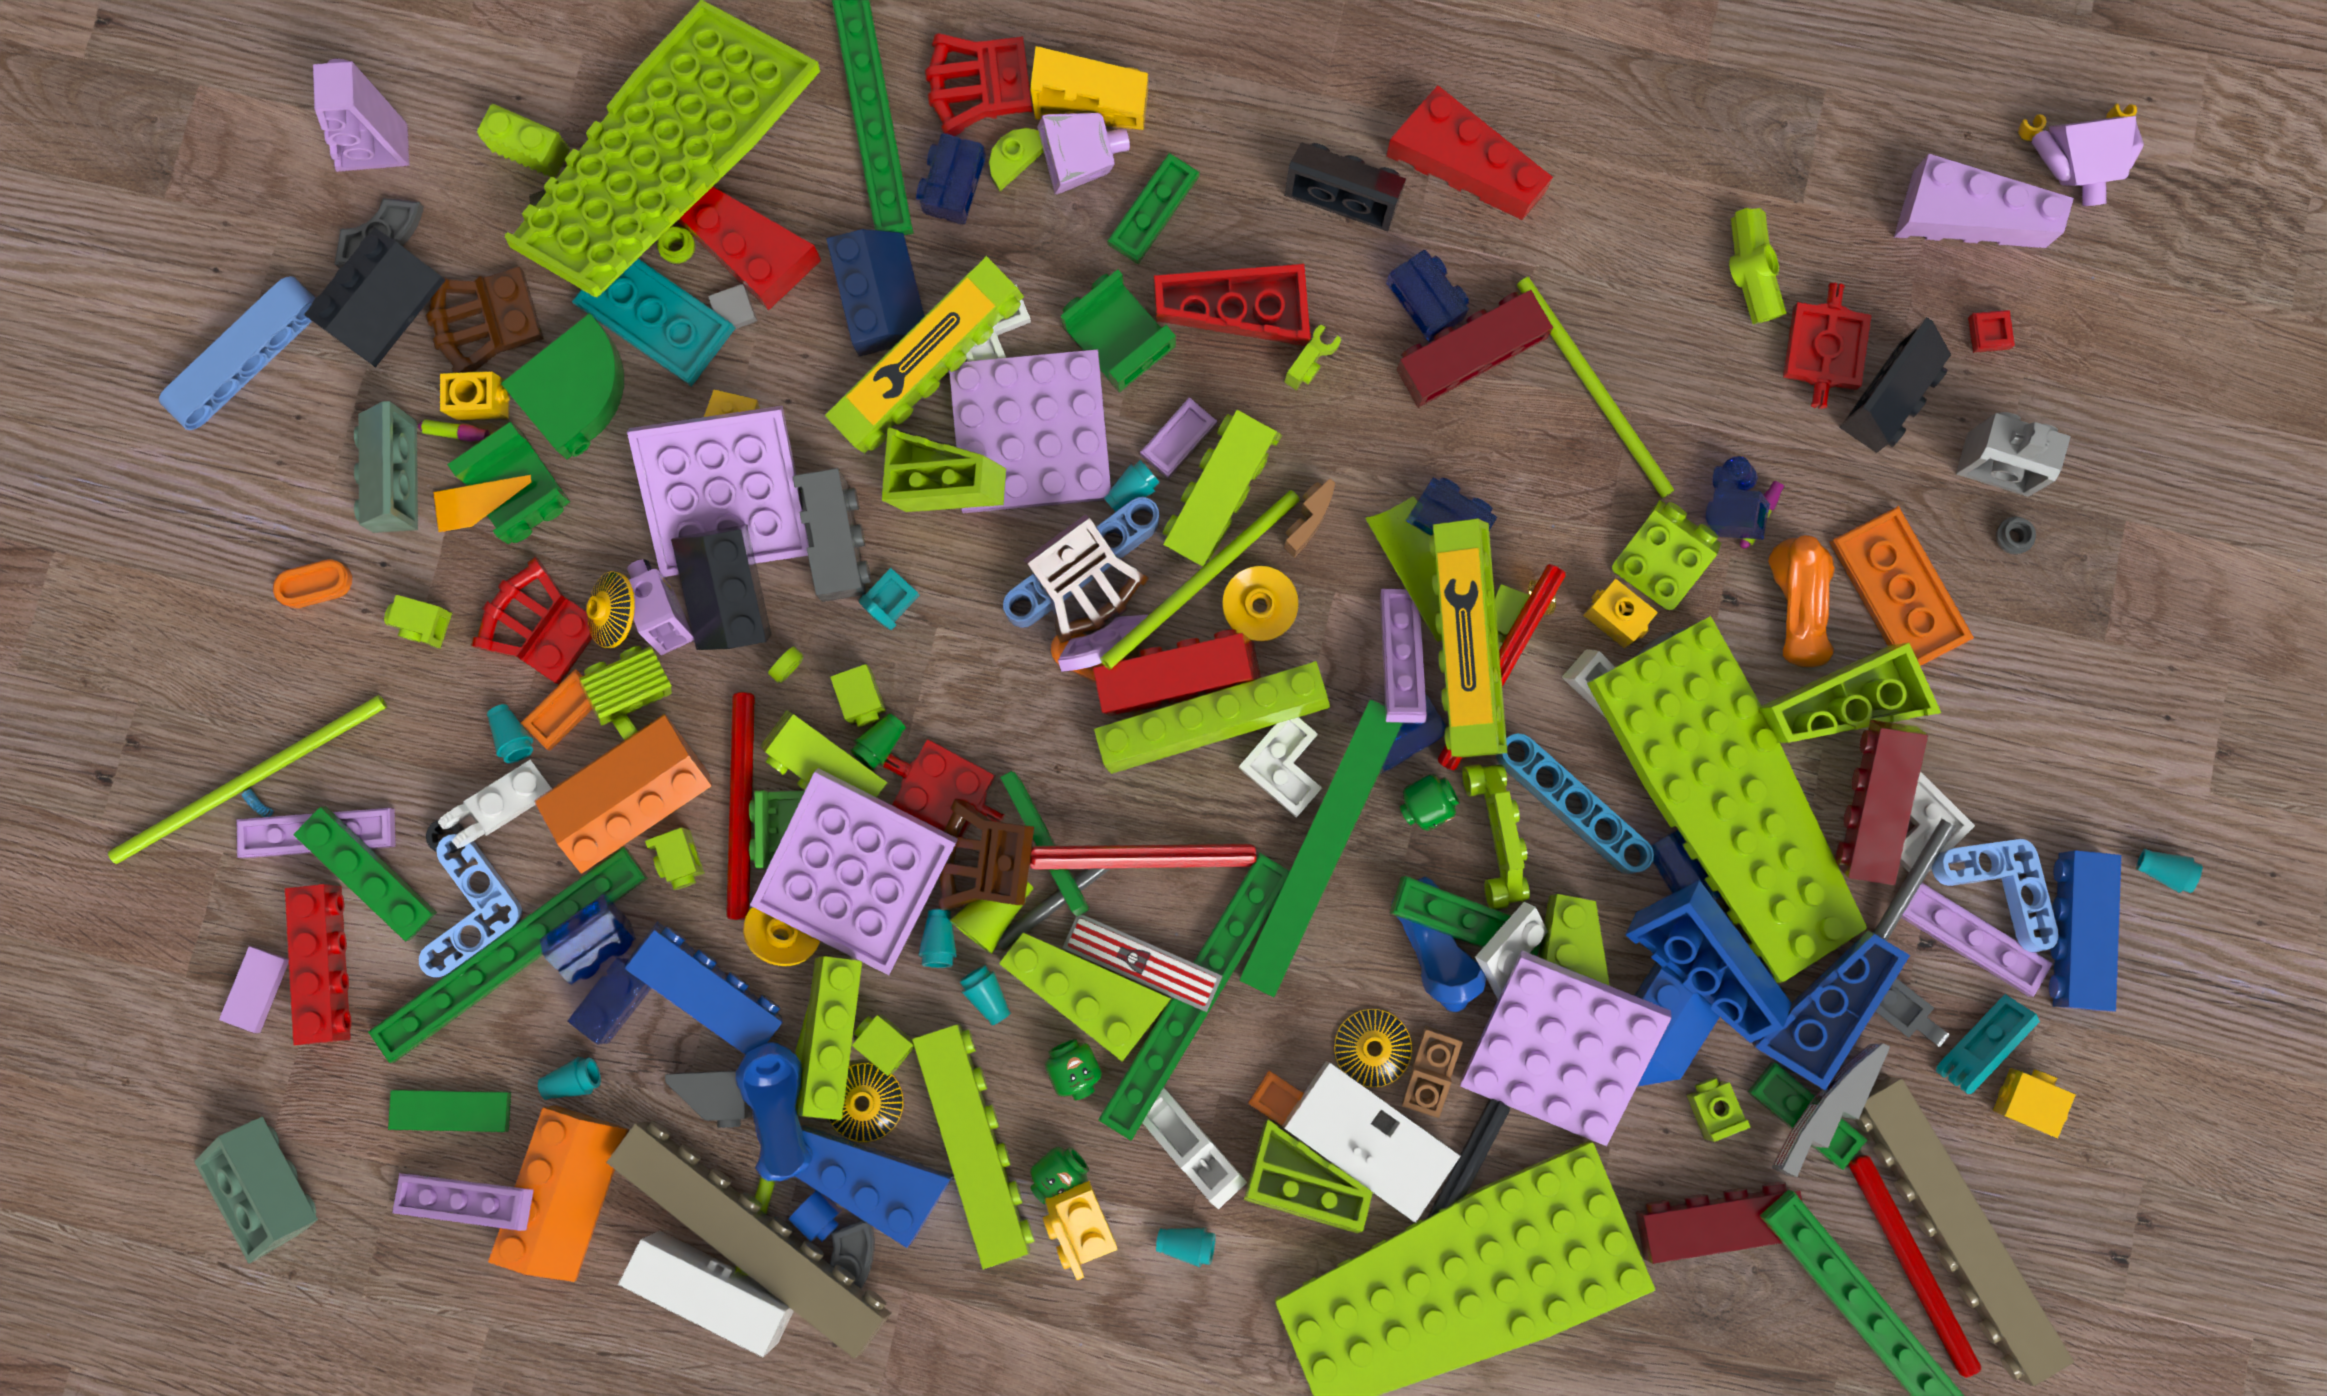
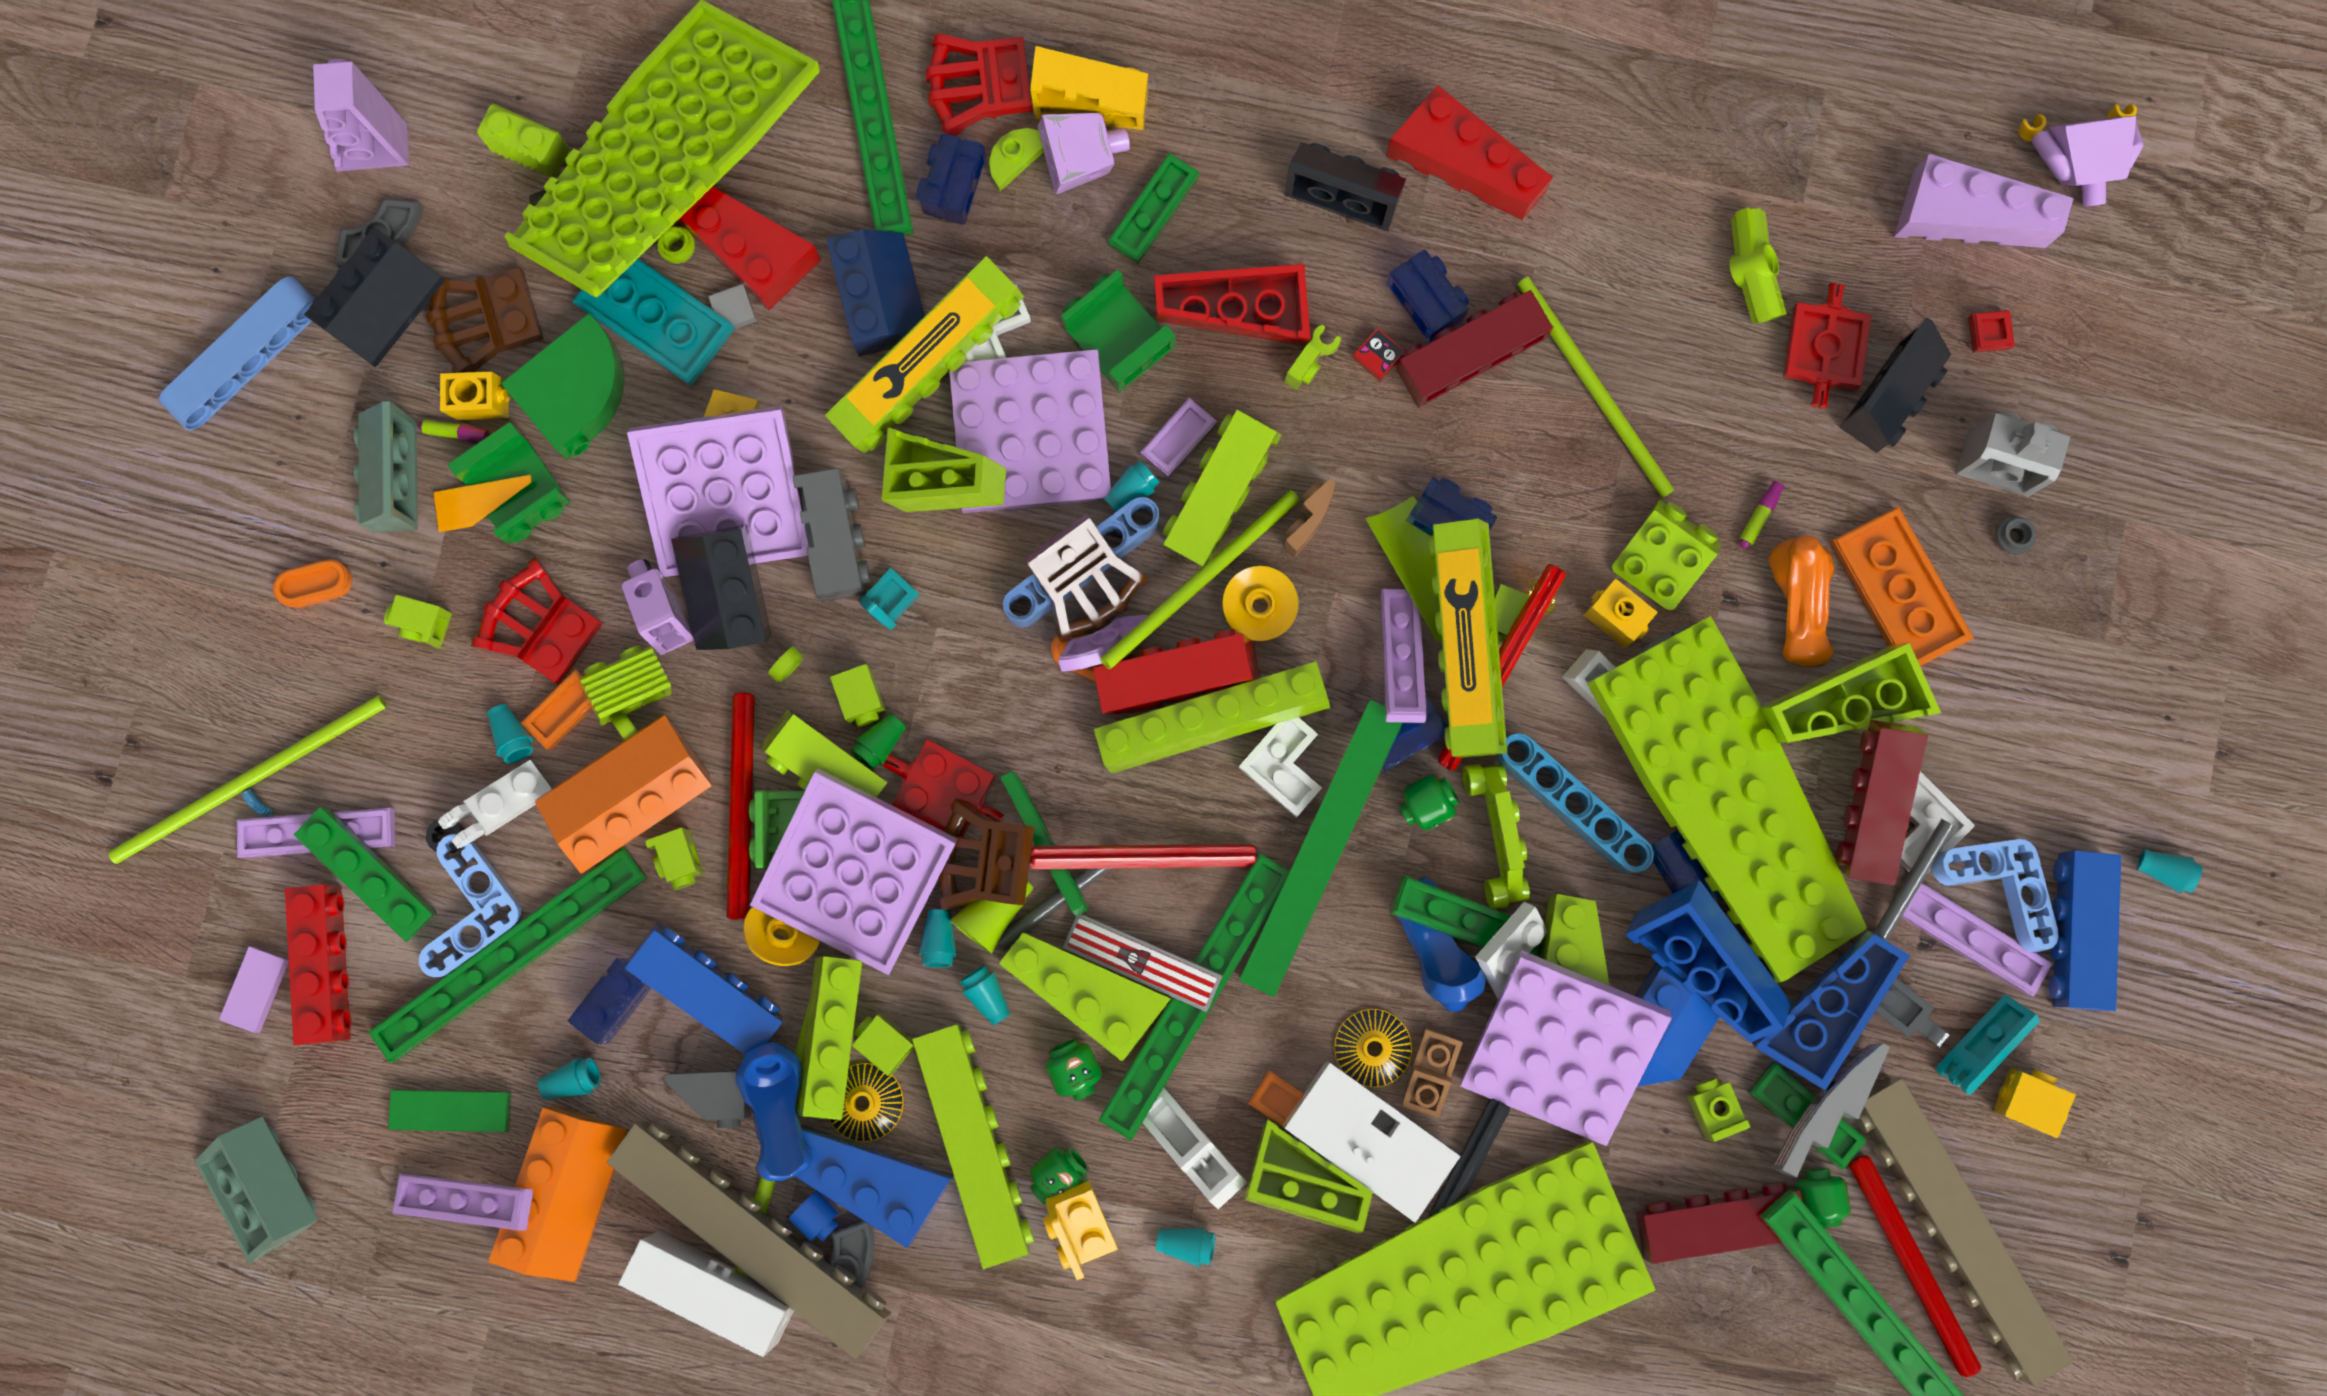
(588, 940): clear blue brick -> none
(611, 609): dish -> none
(1378, 354): none -> tile
(1734, 510): clear blue brick -> none
(1825, 1196): none -> green head

